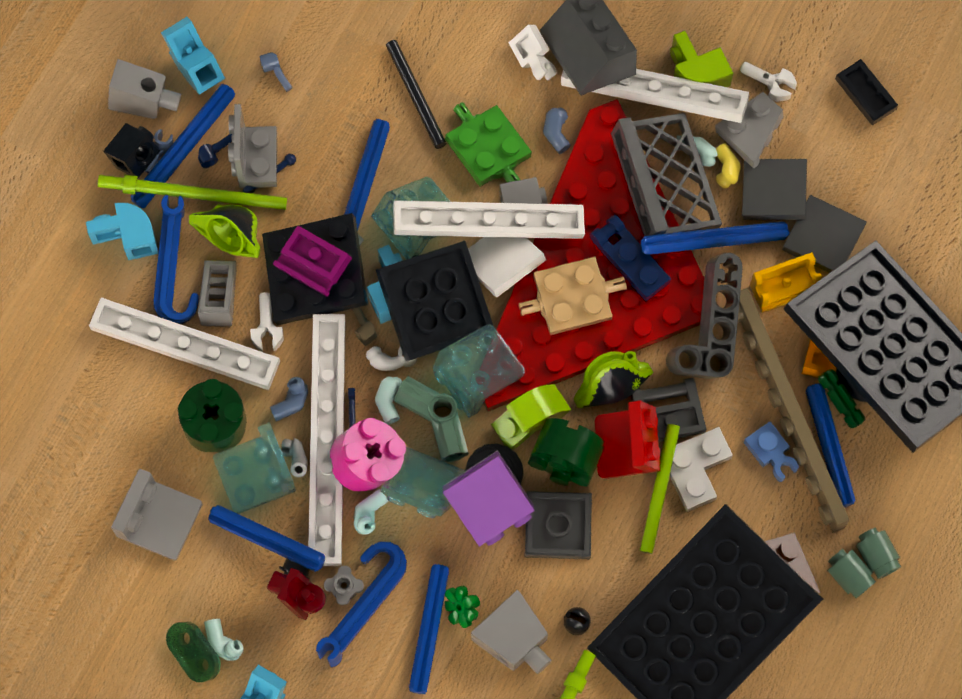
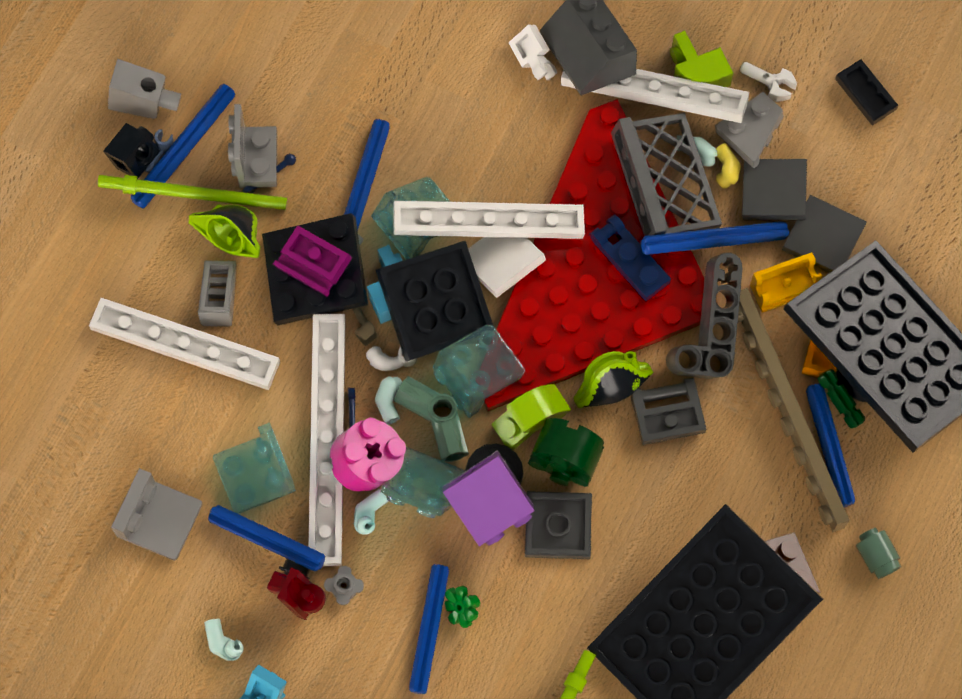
(130, 225): medium azure brick -> none
(168, 264): blue piece -> none
(191, 56): medium azure brick -> none
(192, 655): clear green plate -> none
(207, 152): dark blue hand -> none
(209, 399): dark green brick -> none
(266, 324): white bar -> none
(270, 62): sand blue hand -> none
(294, 399): sand blue arm -> none
(299, 460): light grey arm -> none
(367, 603): blue piece -> none
(416, 94): black bar -> none
(487, 145): bright green plate -> none
(513, 635): light grey torso -> none
(523, 192): light grey brick -> none
(552, 129): sand blue arm -> none
(572, 296): tan plate -> none
(574, 626): black hinge -> none
(629, 441): red bracket -> none
(659, 489): lime bar -> none
(690, 463): white plate -> none
(769, 447): medium blue plate -> none
(851, 572): sand green brick -> none

